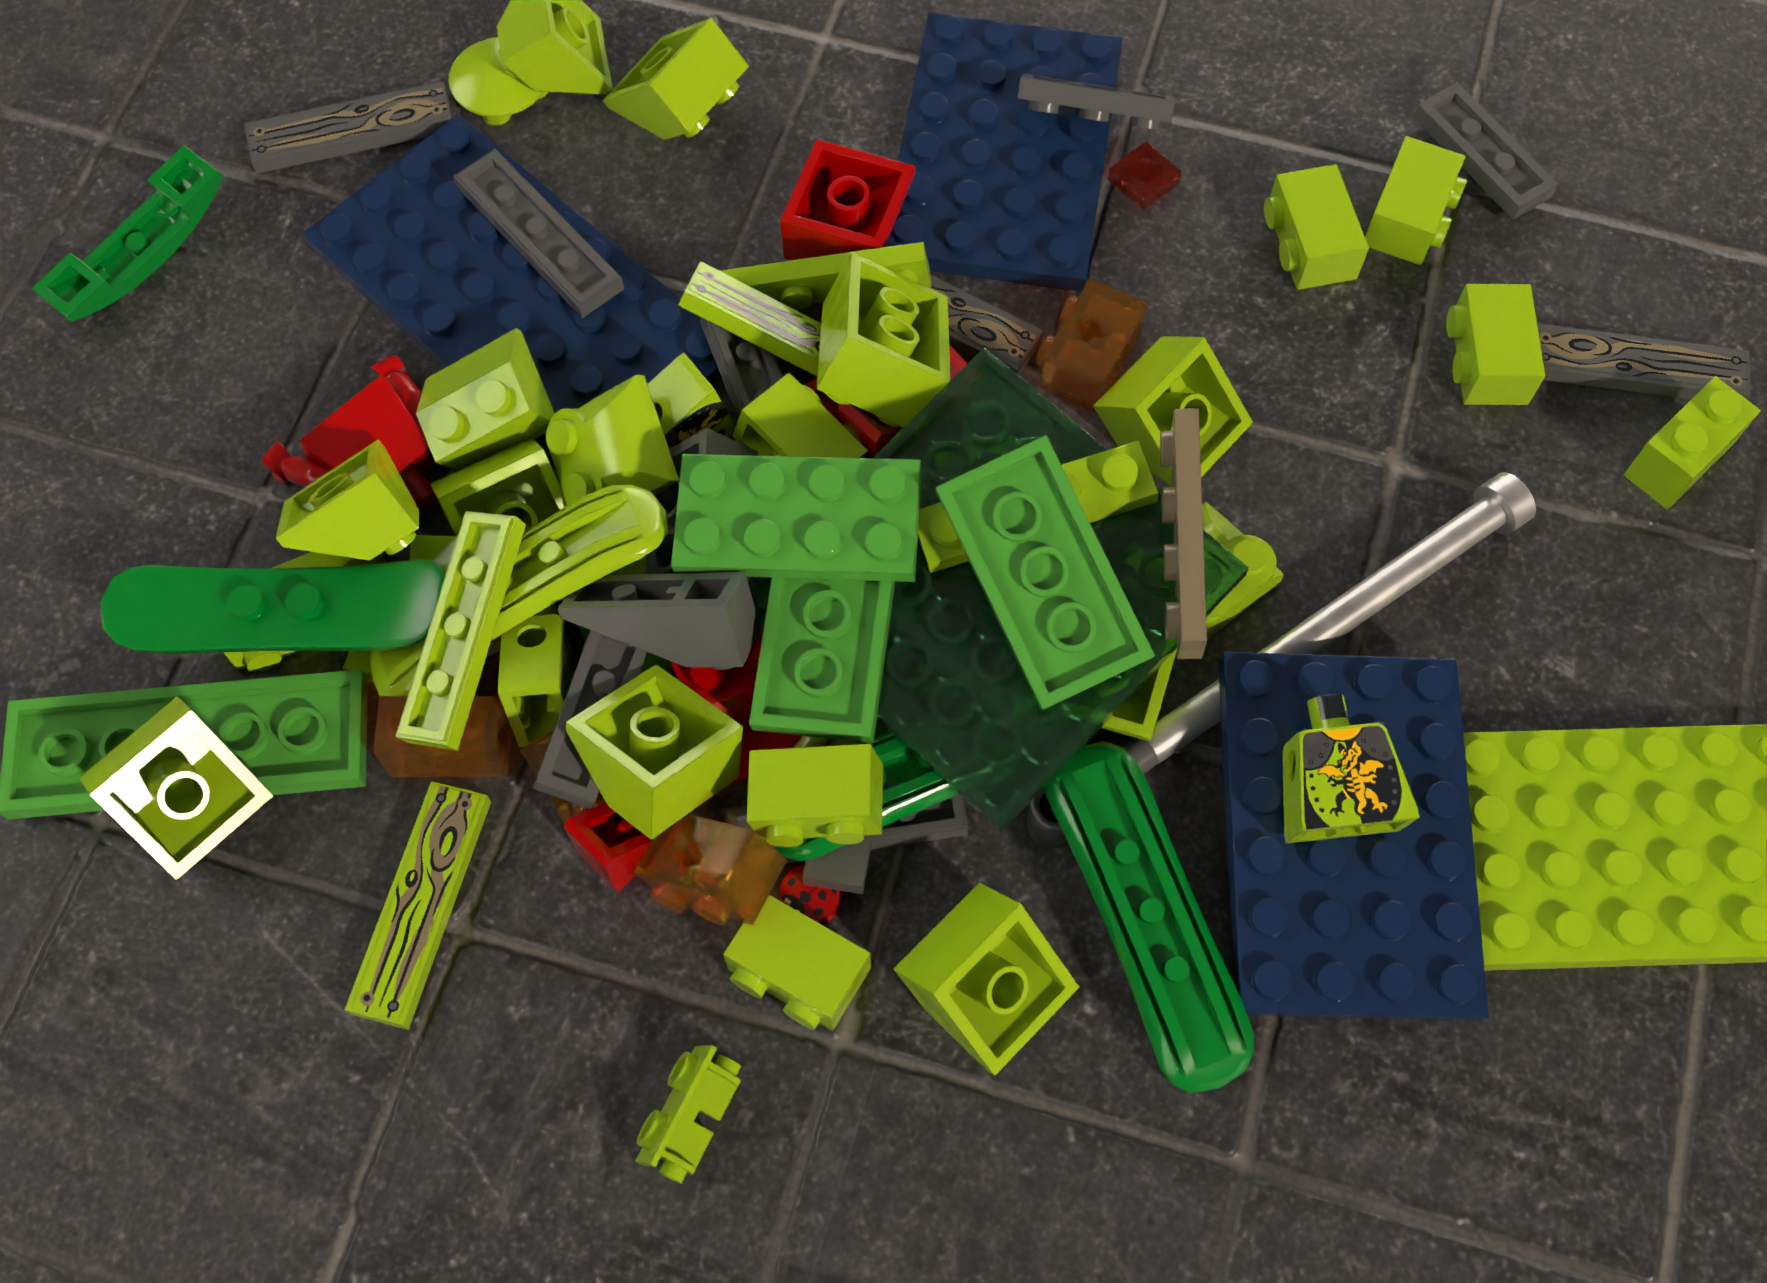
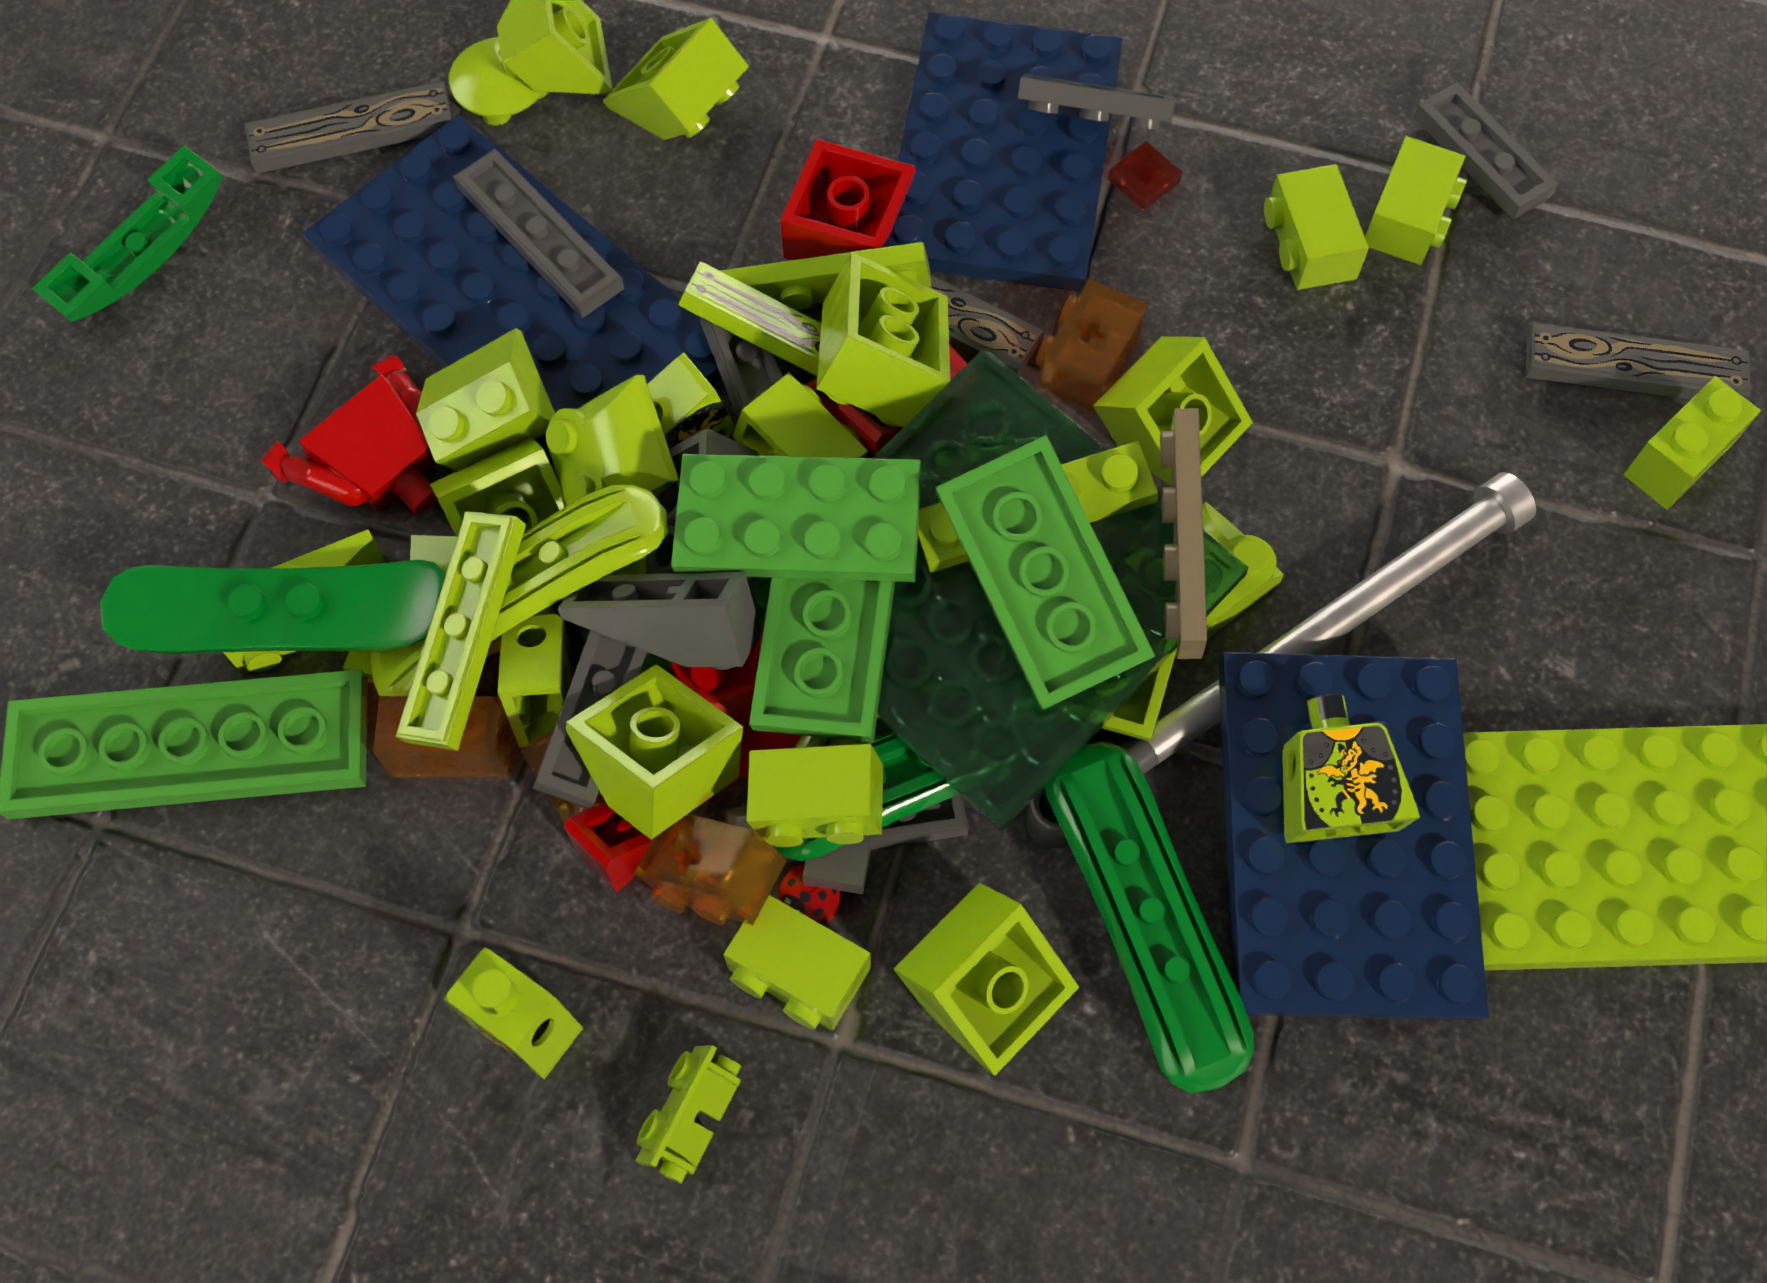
(175, 788): lime slope -> none
(352, 510): lime slope -> none
(418, 906): lime tile -> none
(509, 1011): none -> lime torso
(1496, 344): lime brick -> none

